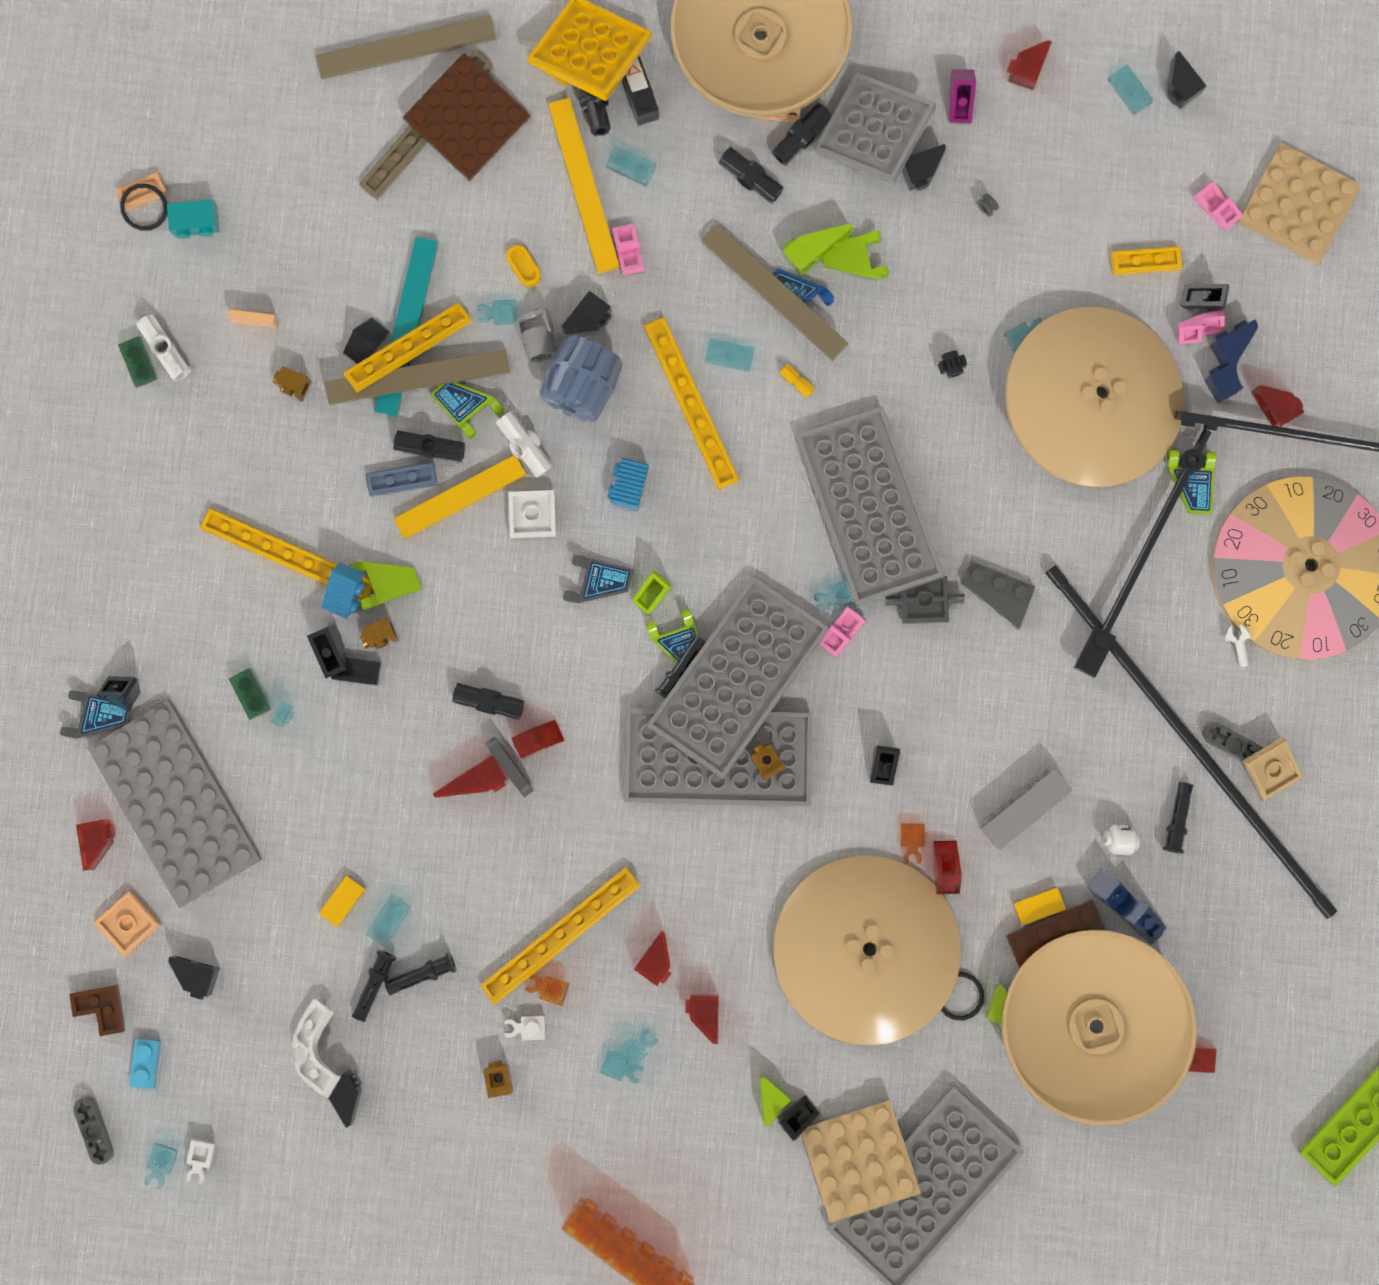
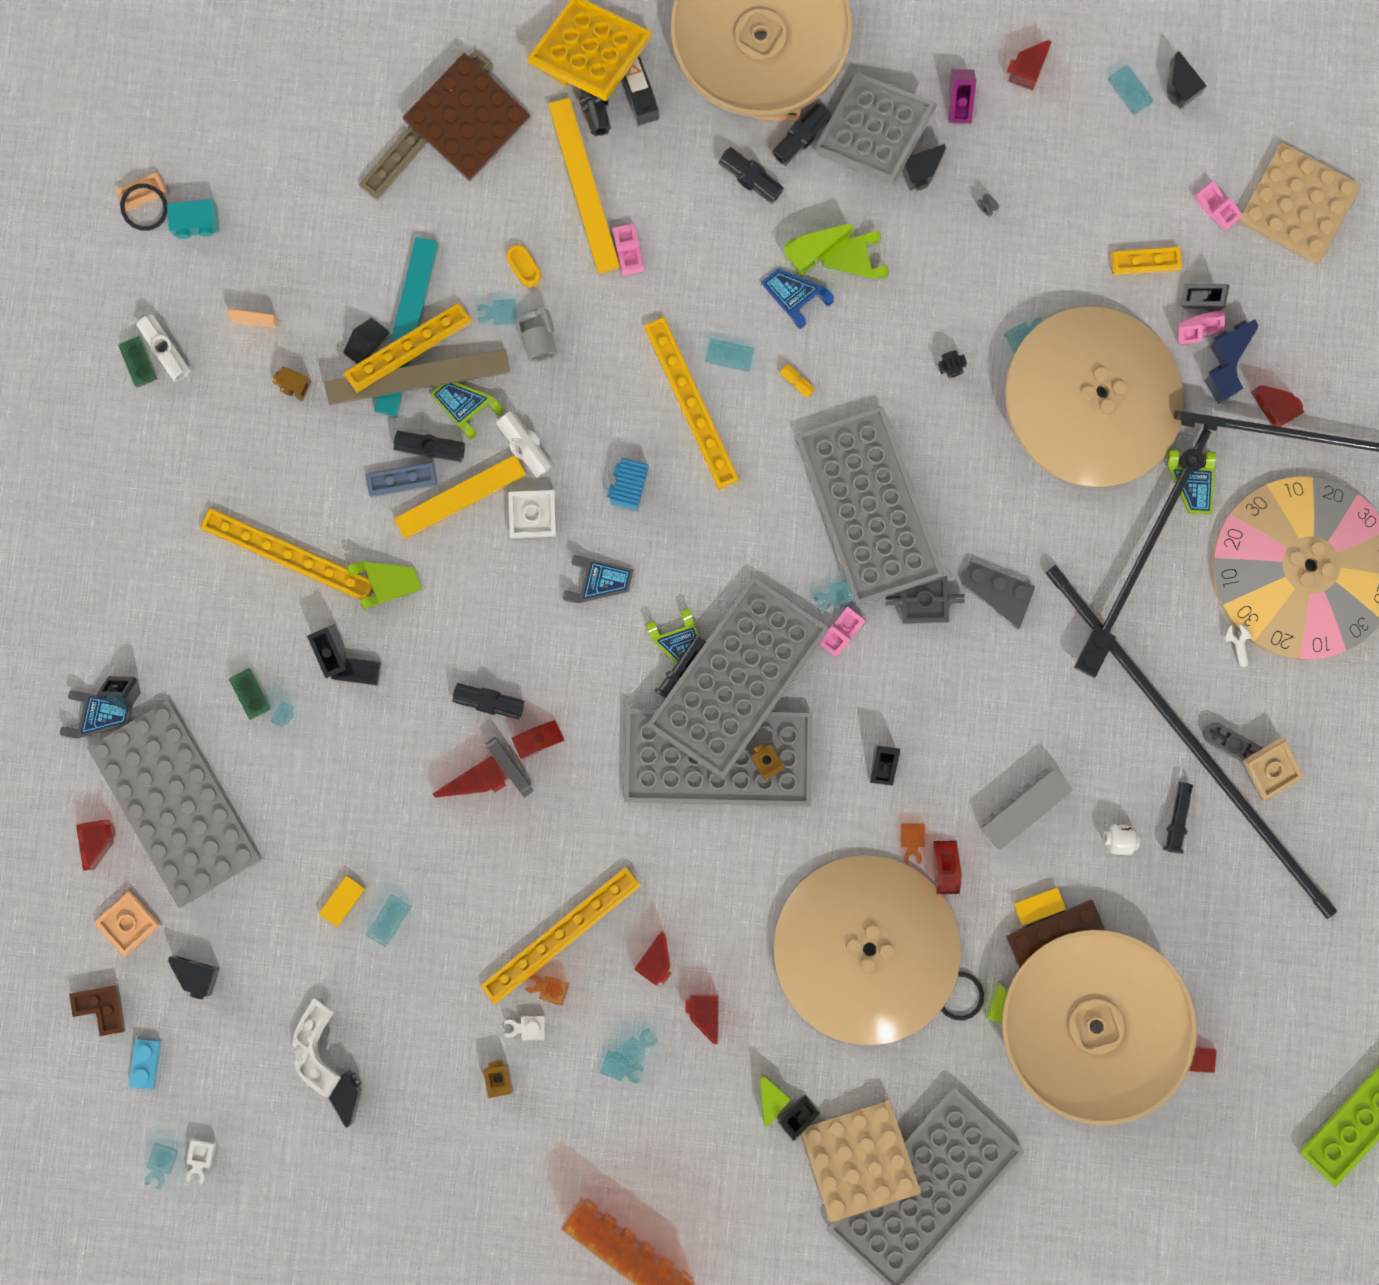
(80, 1117): dark grey beam -> none
(343, 590): dark azure brick -> none
(361, 1011): black pin -> none
(378, 634): pearl gold brick -> none
(405, 47): dark tan tile -> none
(431, 970): black pin -> none
(581, 378): sand blue wheel -> none
(588, 315): black slope -> none
(631, 165): clear light blue plate -> none
(652, 593): lime slope -> none
(775, 292): dark tan tile -> none
(1127, 906): dark blue arch -> none

